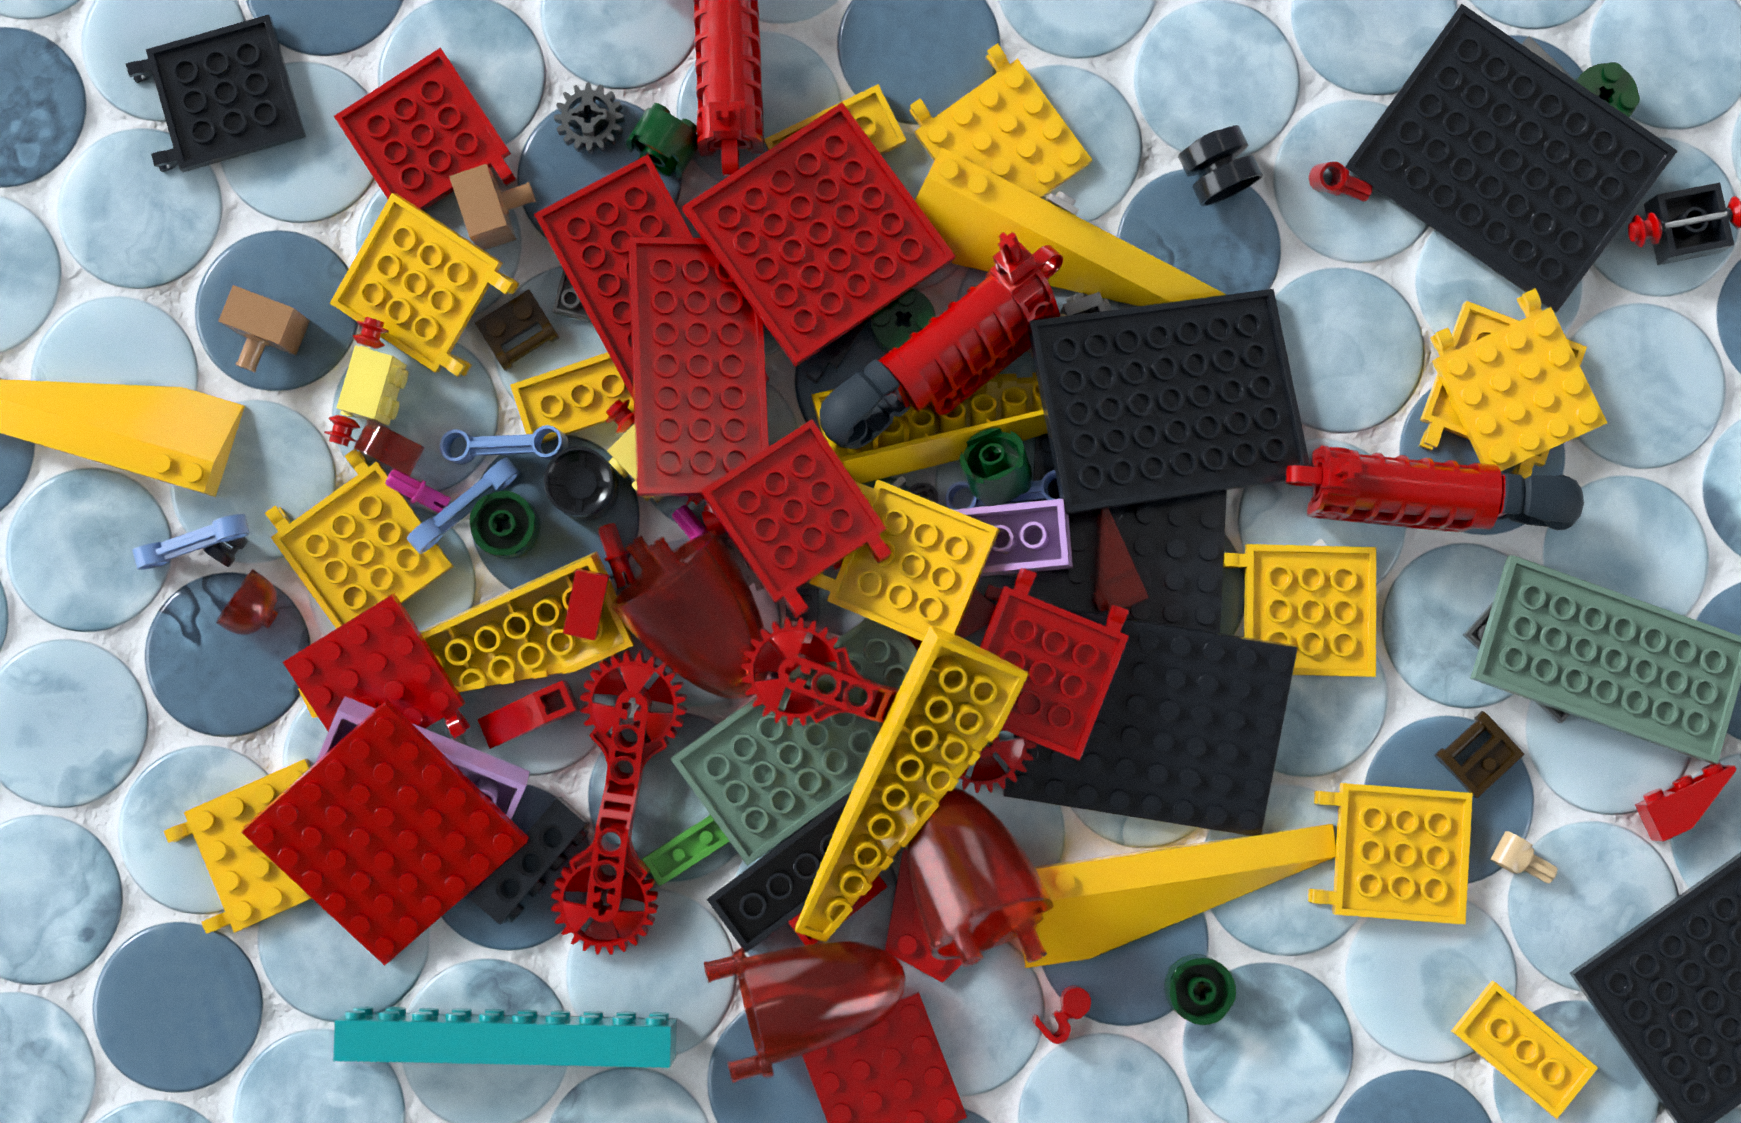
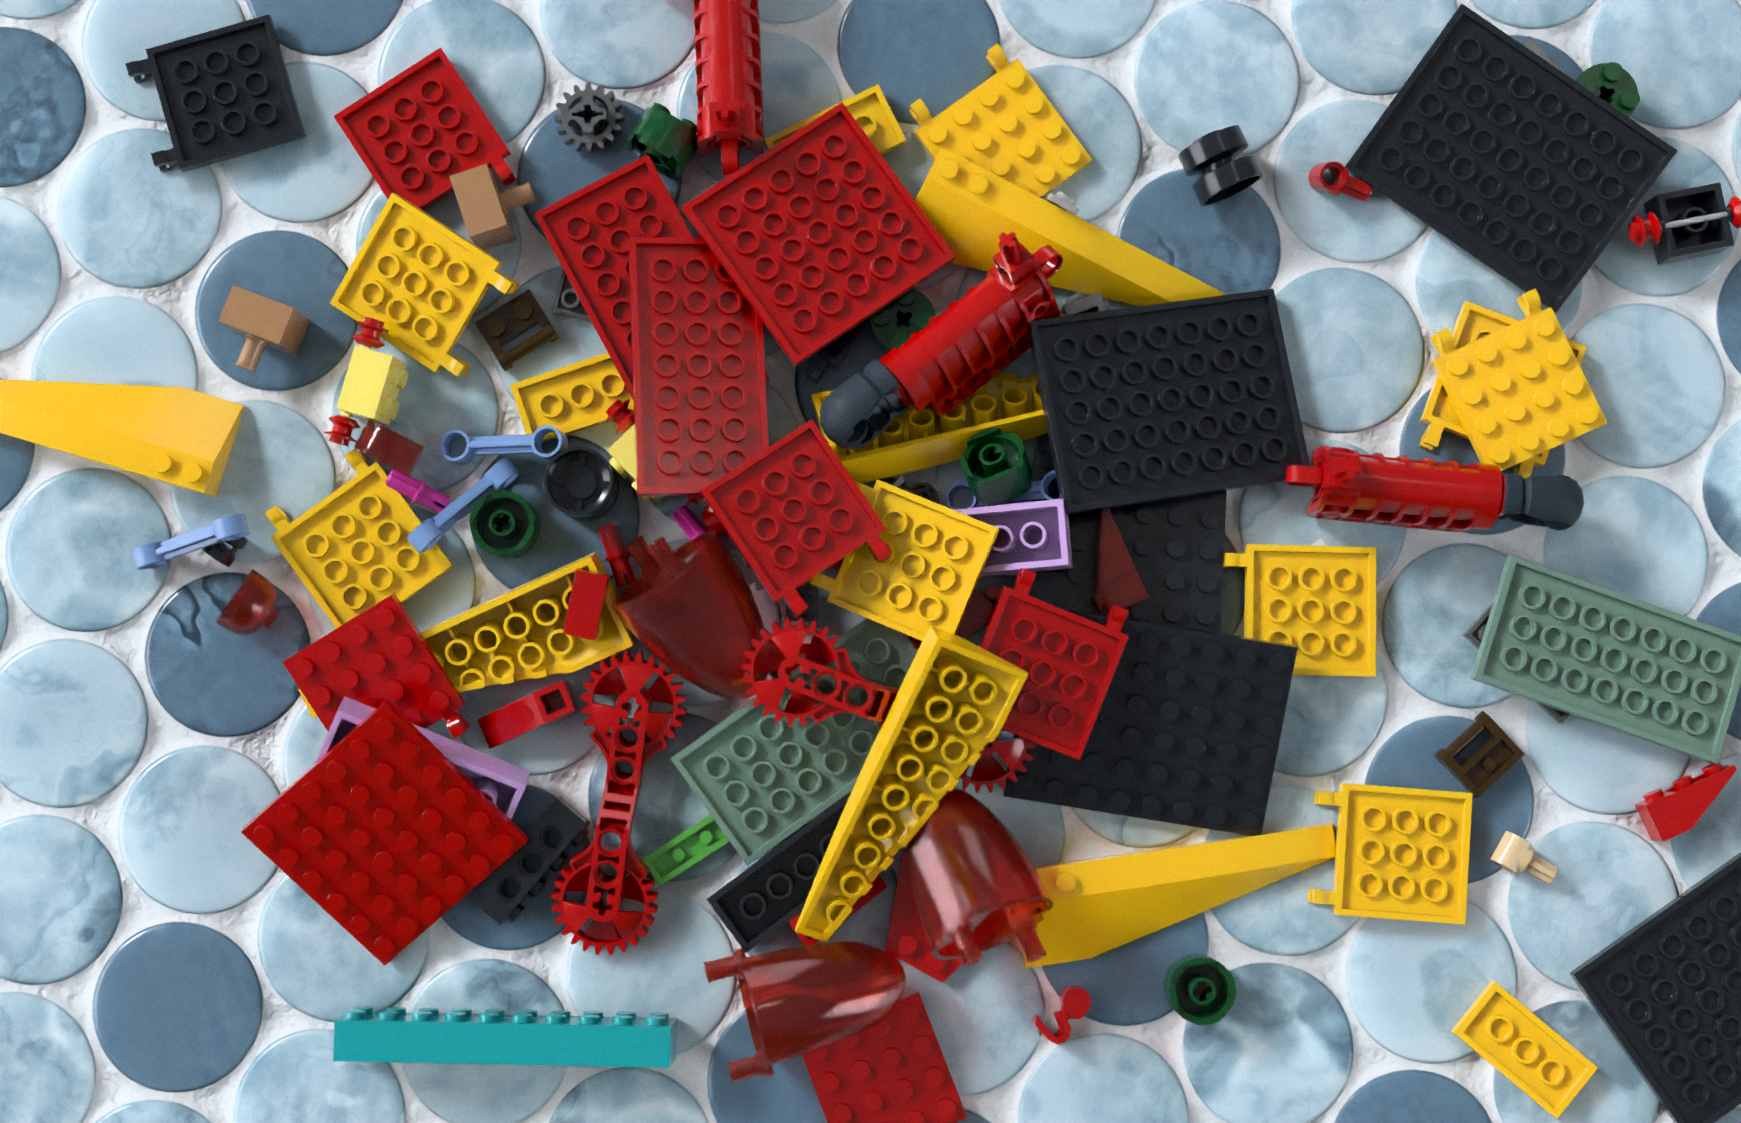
(242, 875): yellow plate -> none

